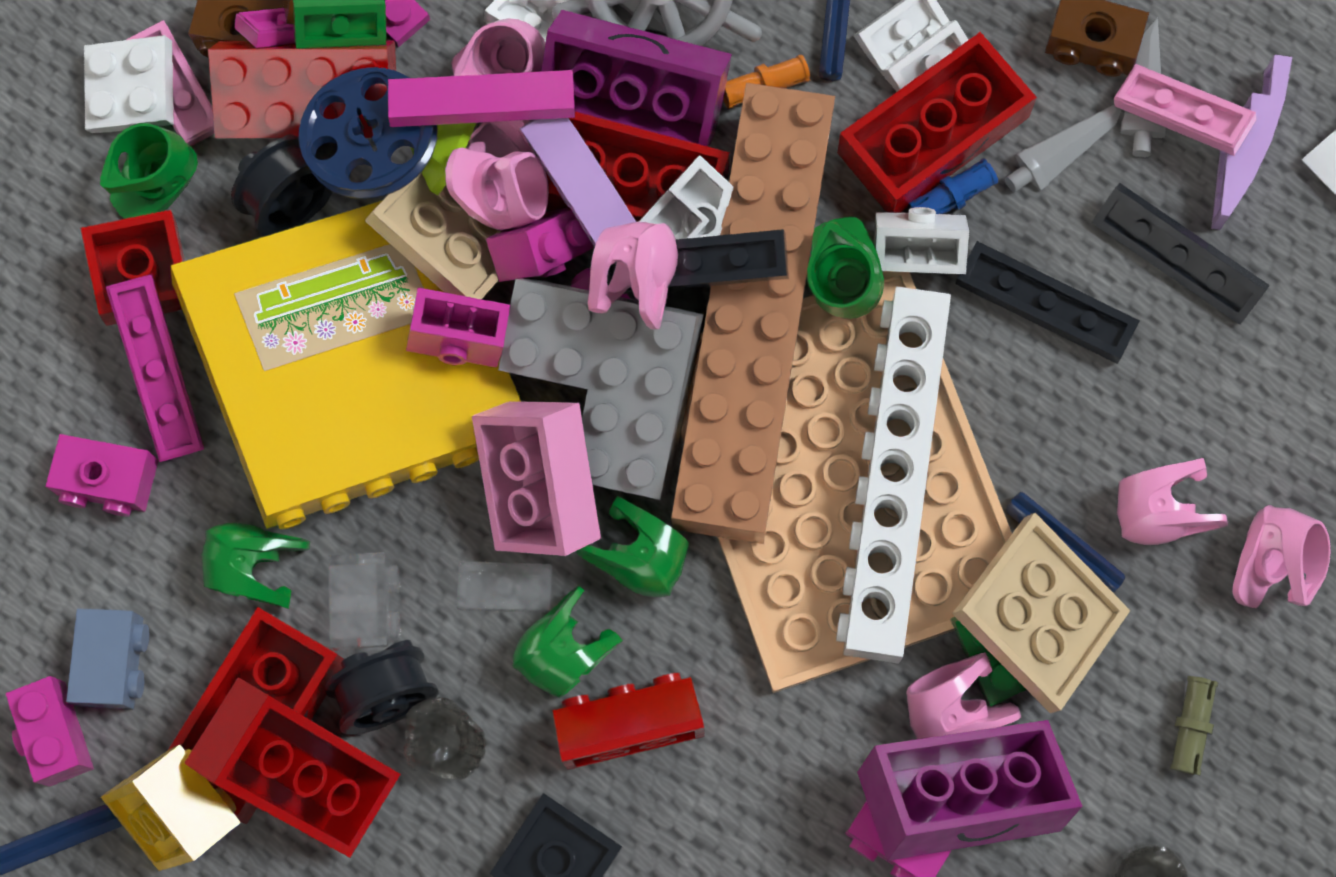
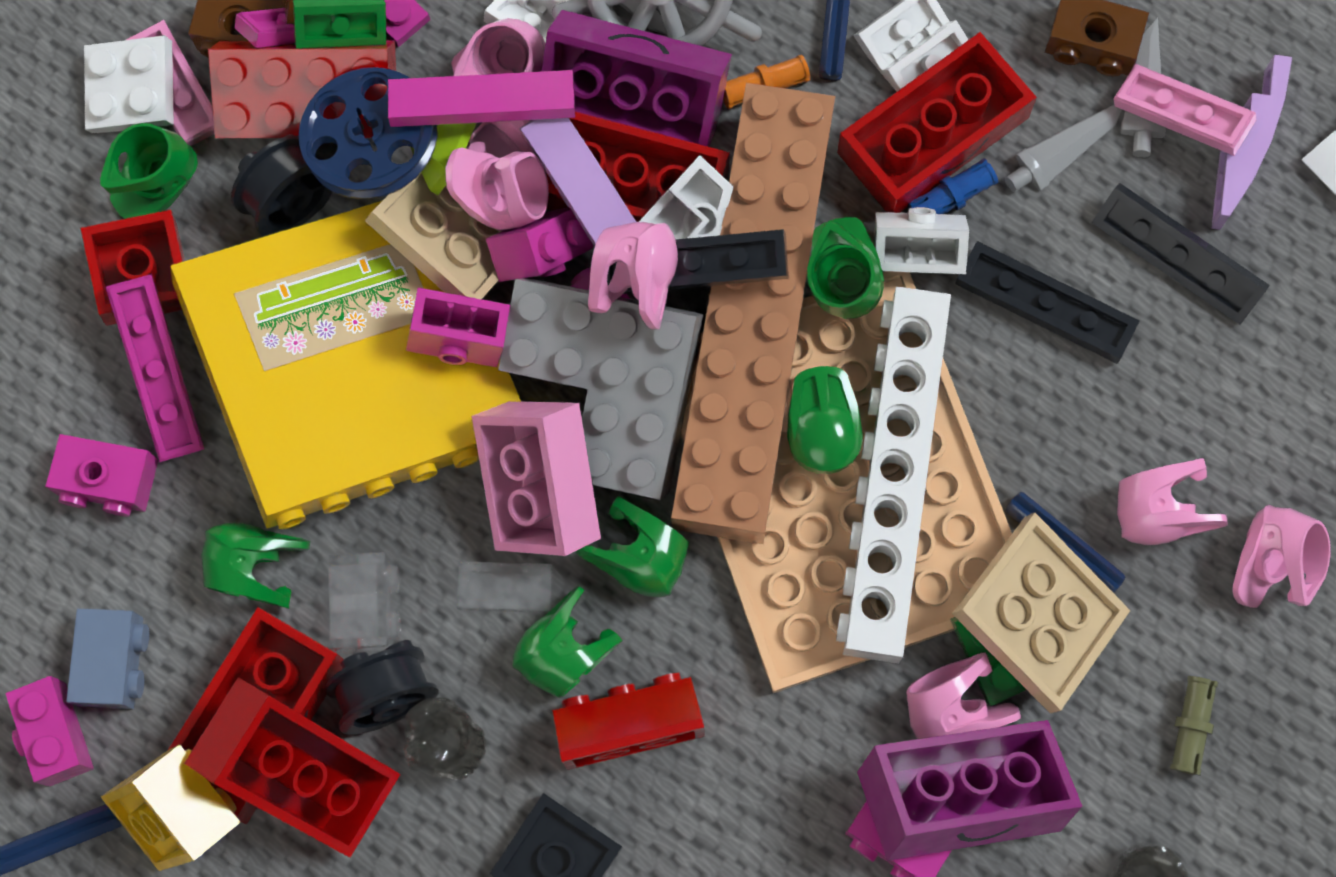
(824, 420): none -> green helmet

